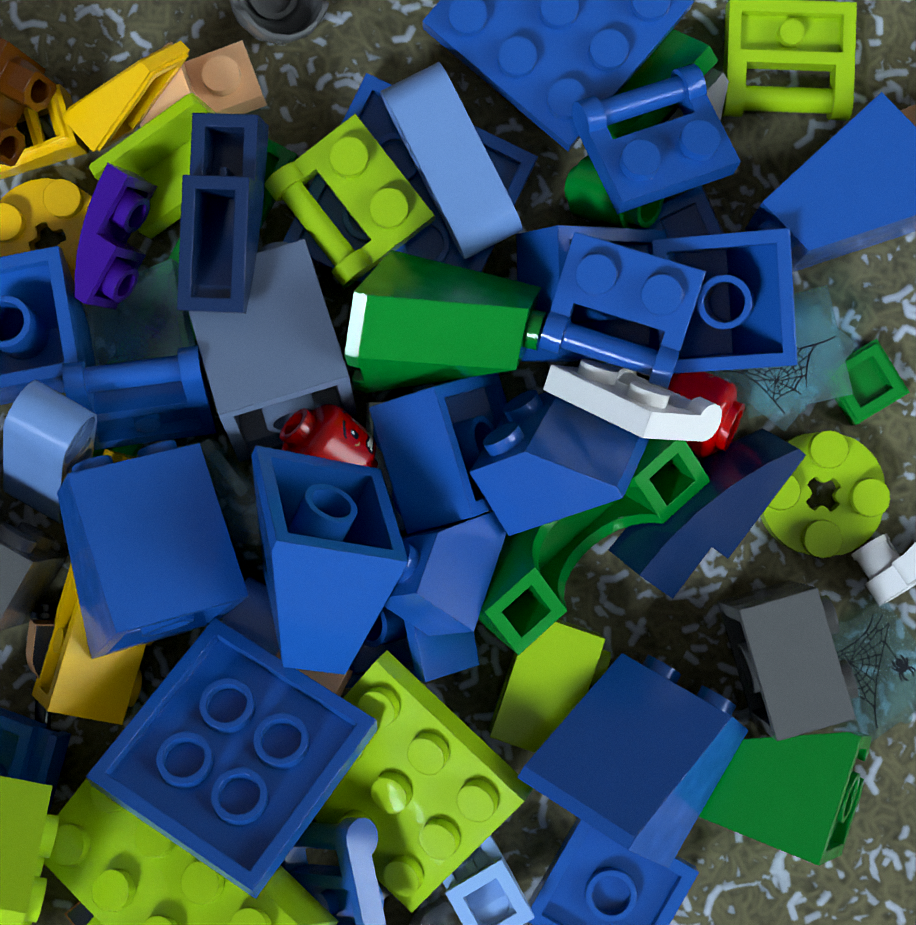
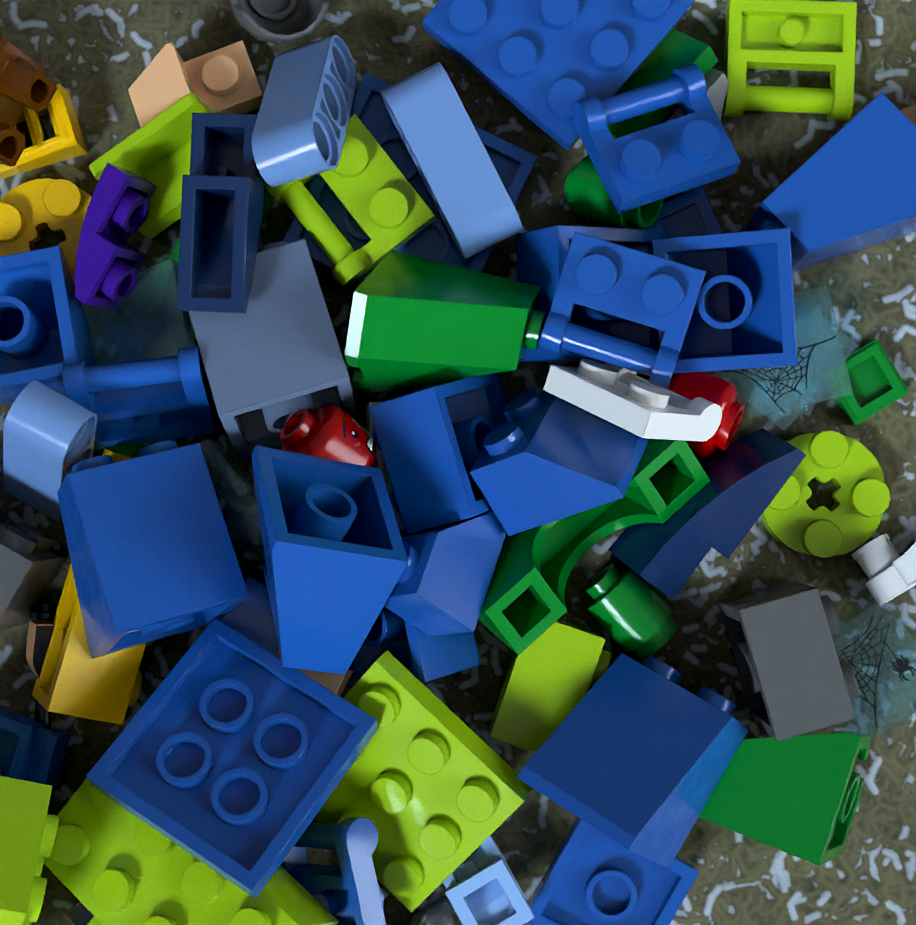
(125, 99): yellow slope -> none
(304, 111): none -> medium blue beam
(630, 610): none -> green brick

